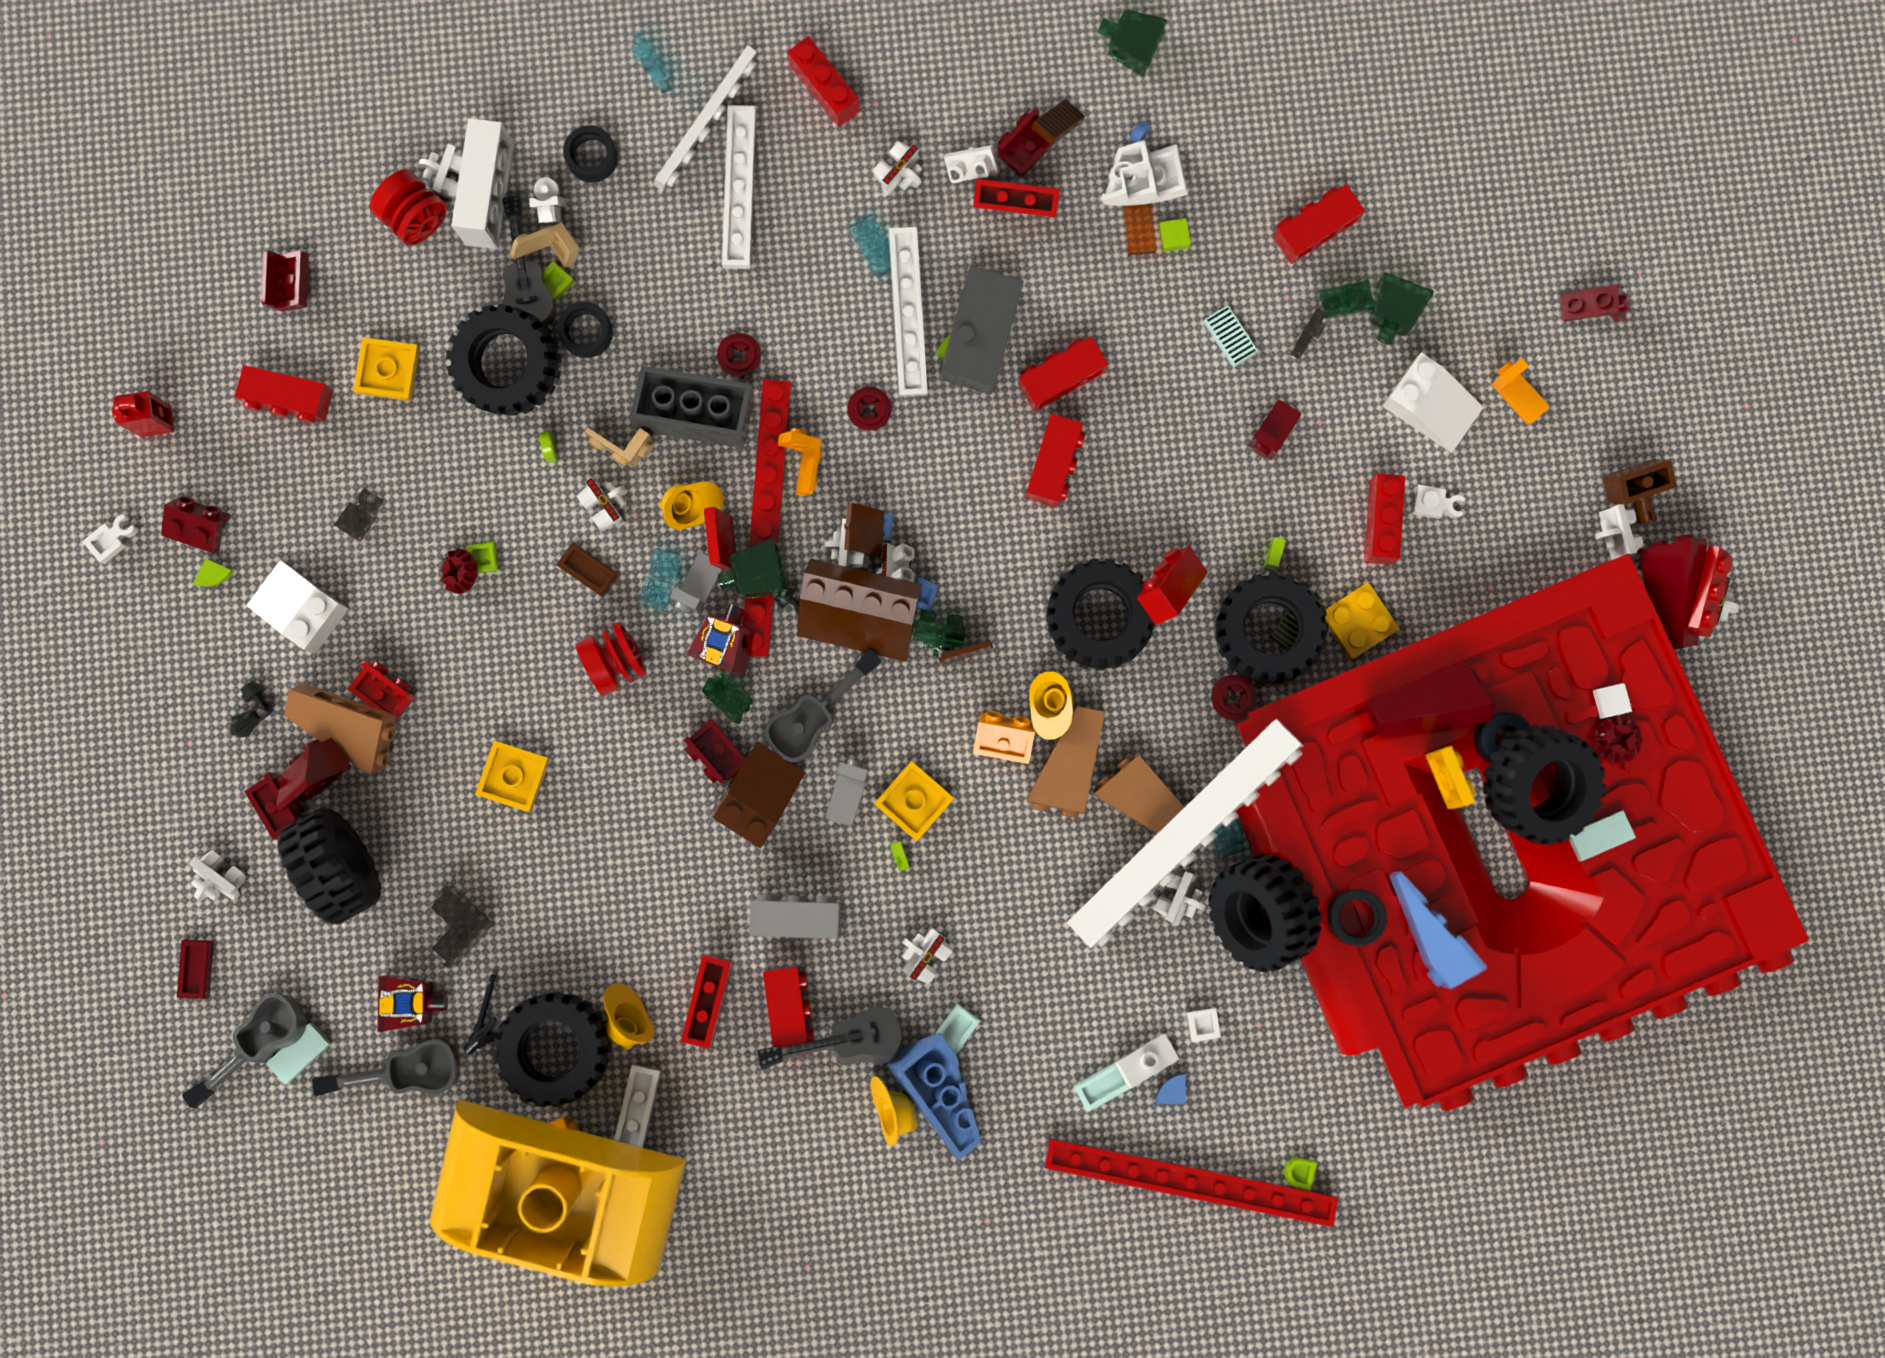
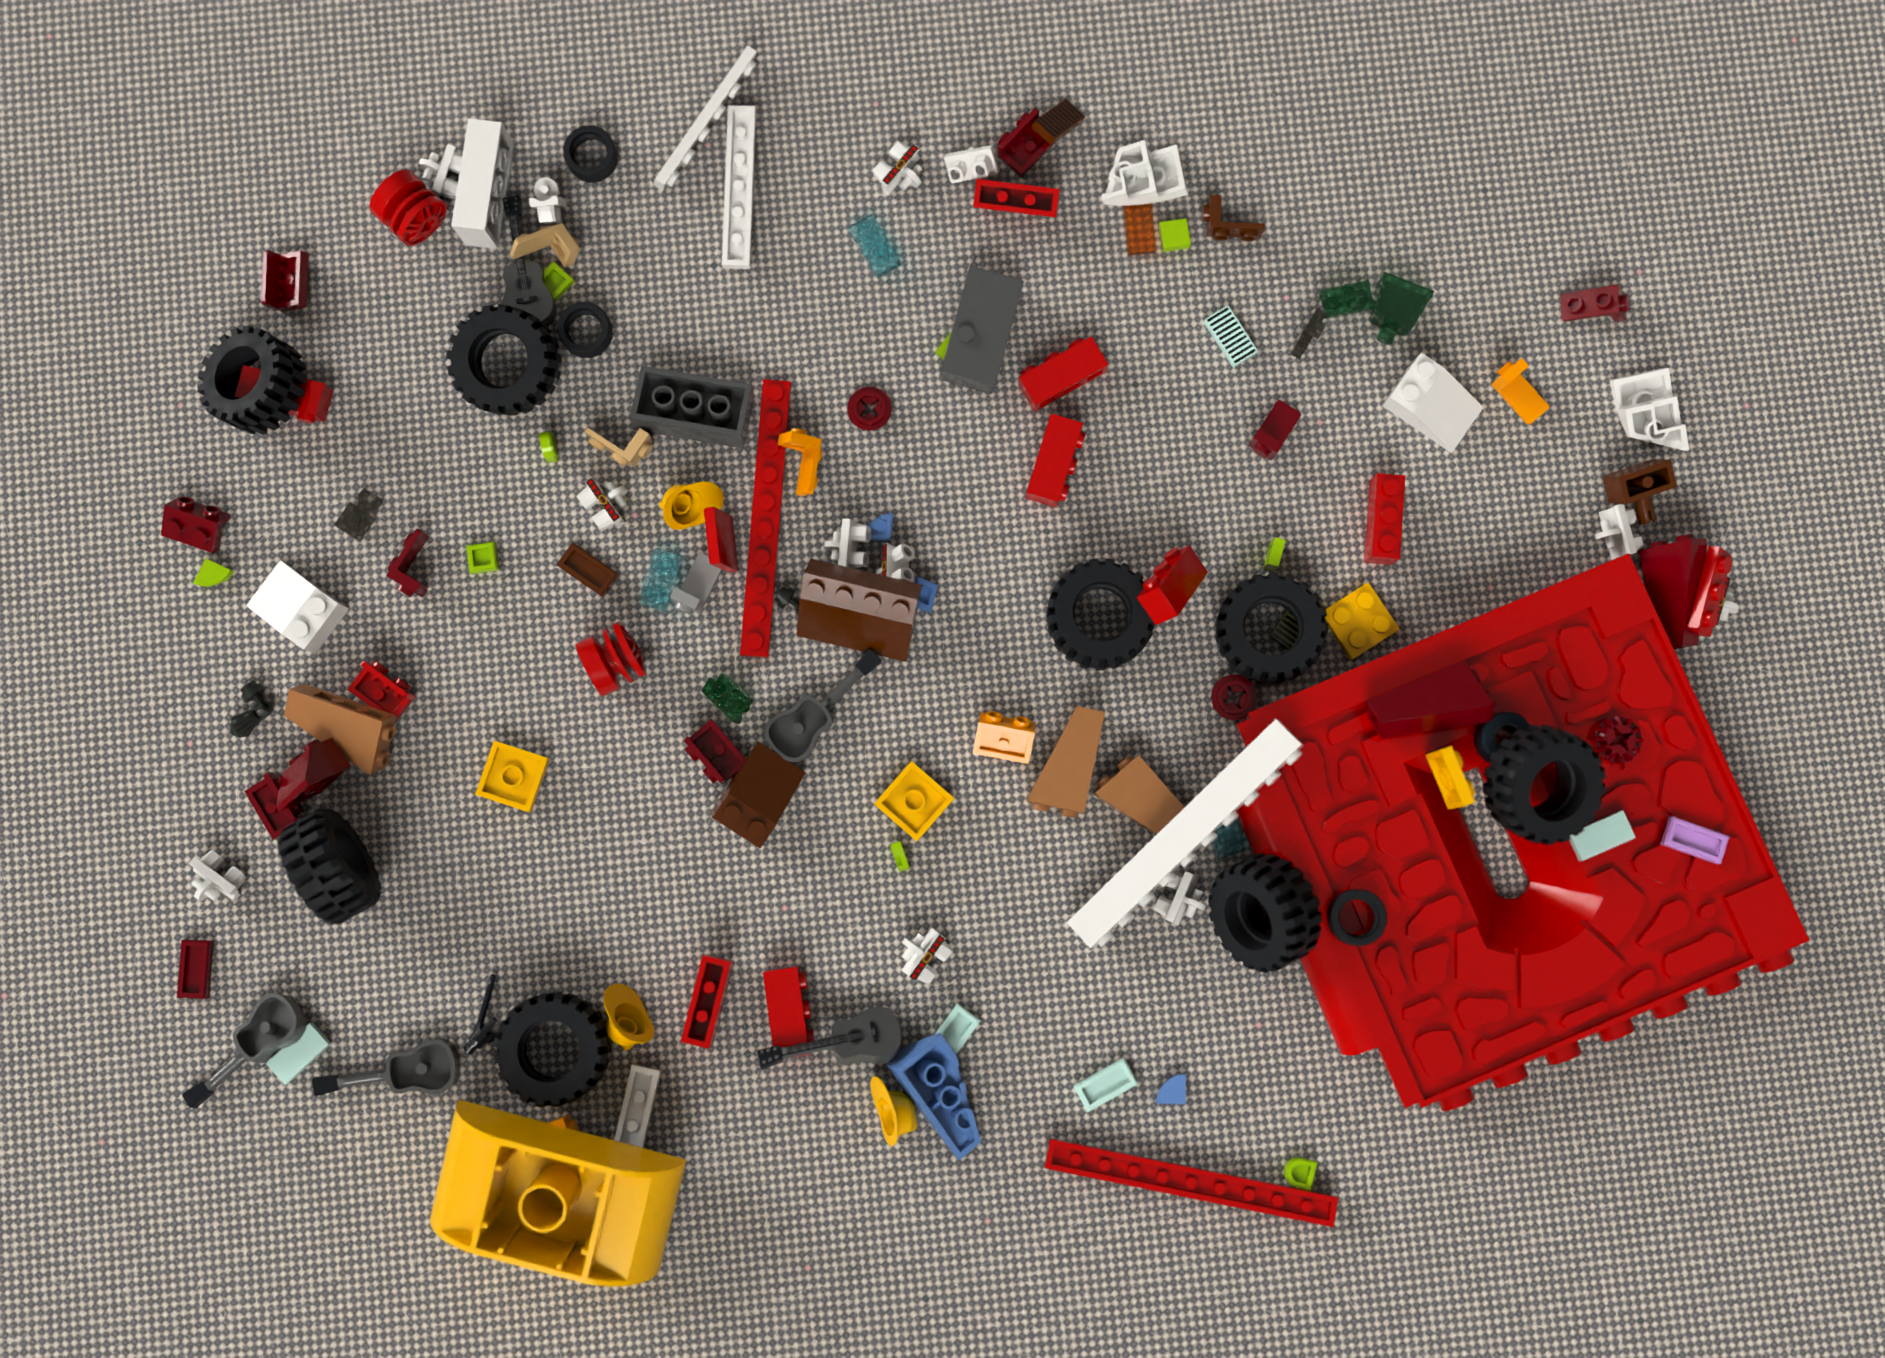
(107, 541): white plate -> none
(143, 414): red brick -> none
(274, 391): none -> black tyre
(386, 369): yellow plate -> none
(401, 563): none -> dark red bracket
(406, 1002): torso -> none
(466, 575): dark red gear -> none
(466, 924): clear smoke panel -> none
(650, 61): clear light blue slope -> none
(724, 641): torso -> none
(740, 342): dark red gear -> none
(756, 572): clear green torso -> none
(795, 917): light grey brick -> none
(823, 81): red brick -> none
(847, 792): light grey bracket -> none
(864, 530): reddish brown piece -> none
(907, 311): white plate -> none
(939, 635): clear green hips -> none
(966, 652): reddish brown piece -> none
(1051, 705): yellow piece -> none
(1133, 39): clear green torso -> none
(1140, 132): medium blue tile -> none
(1147, 1060): white plate -> none
(1203, 1024): white plate -> none
(1224, 230): none -> reddish brown bracket
(1318, 223): red brick -> none
(1432, 502): white plate -> none
(1443, 953): medium blue wedge -> none
(1612, 701): white tile -> none
(1649, 408): none -> white slope
(1694, 840): none -> lavender tile

